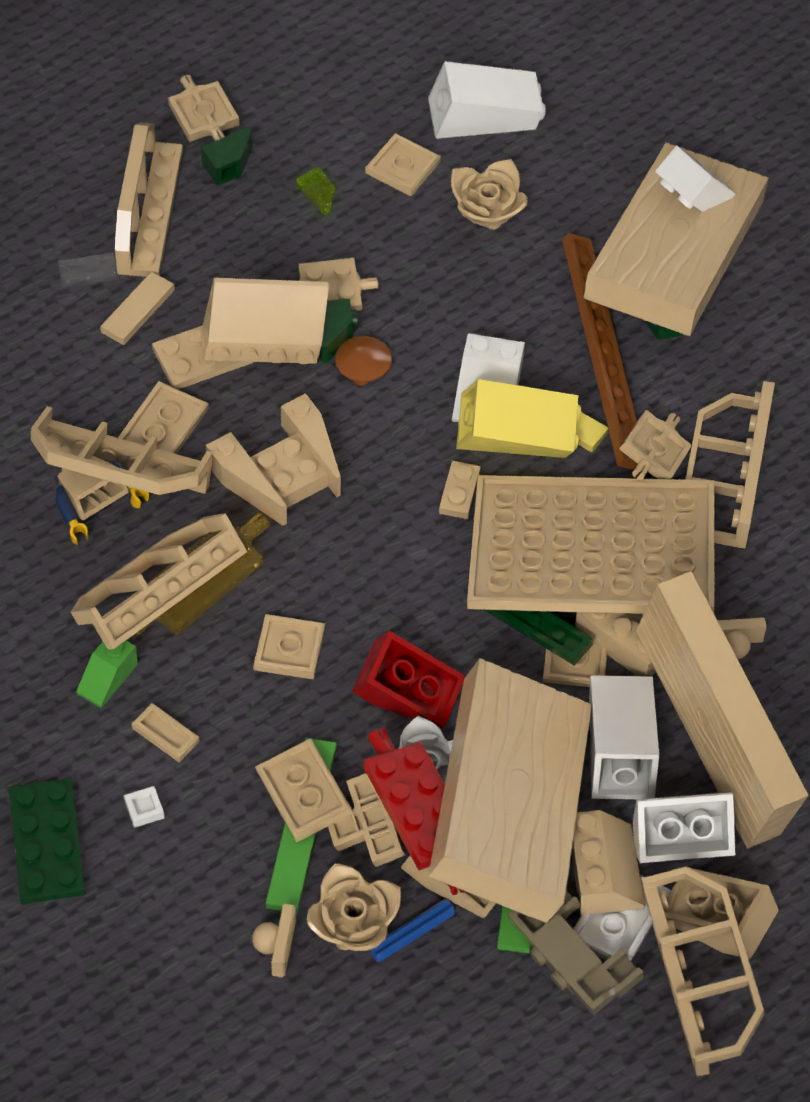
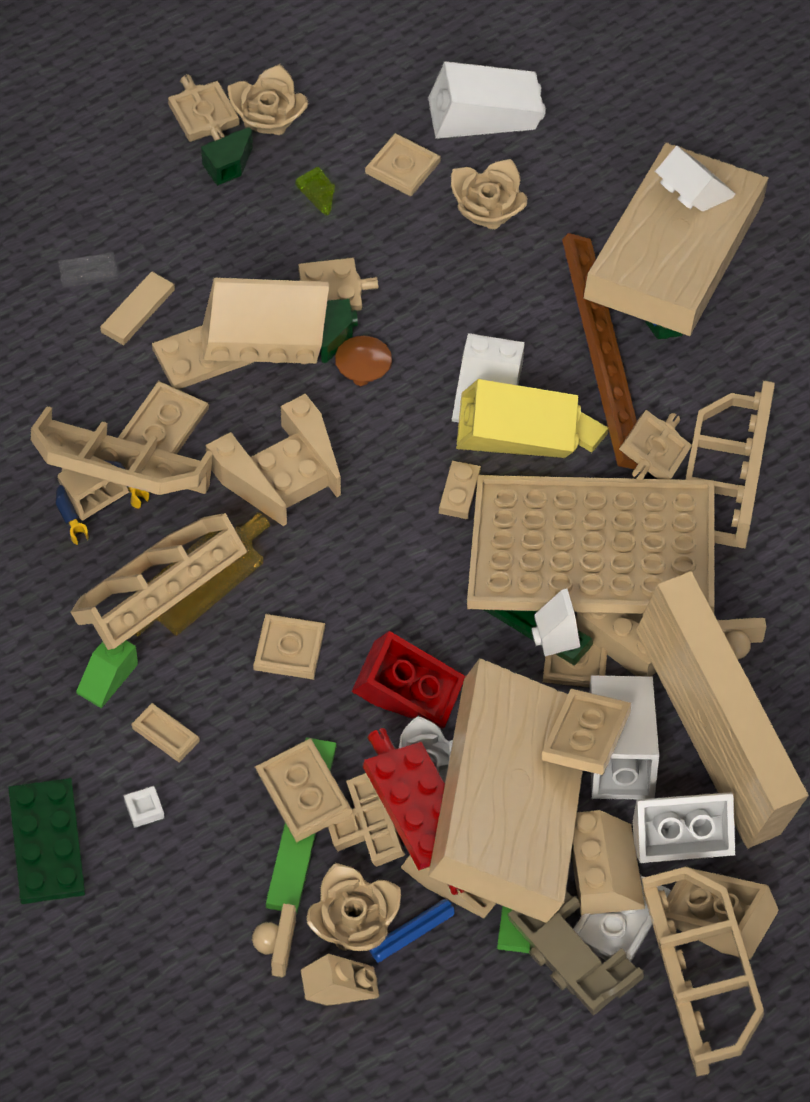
(157, 204): tan plate -> none
(269, 103): none -> tan brick
(338, 981): none -> tan slope
(556, 625): none -> white slope
(586, 731): none -> tan plate

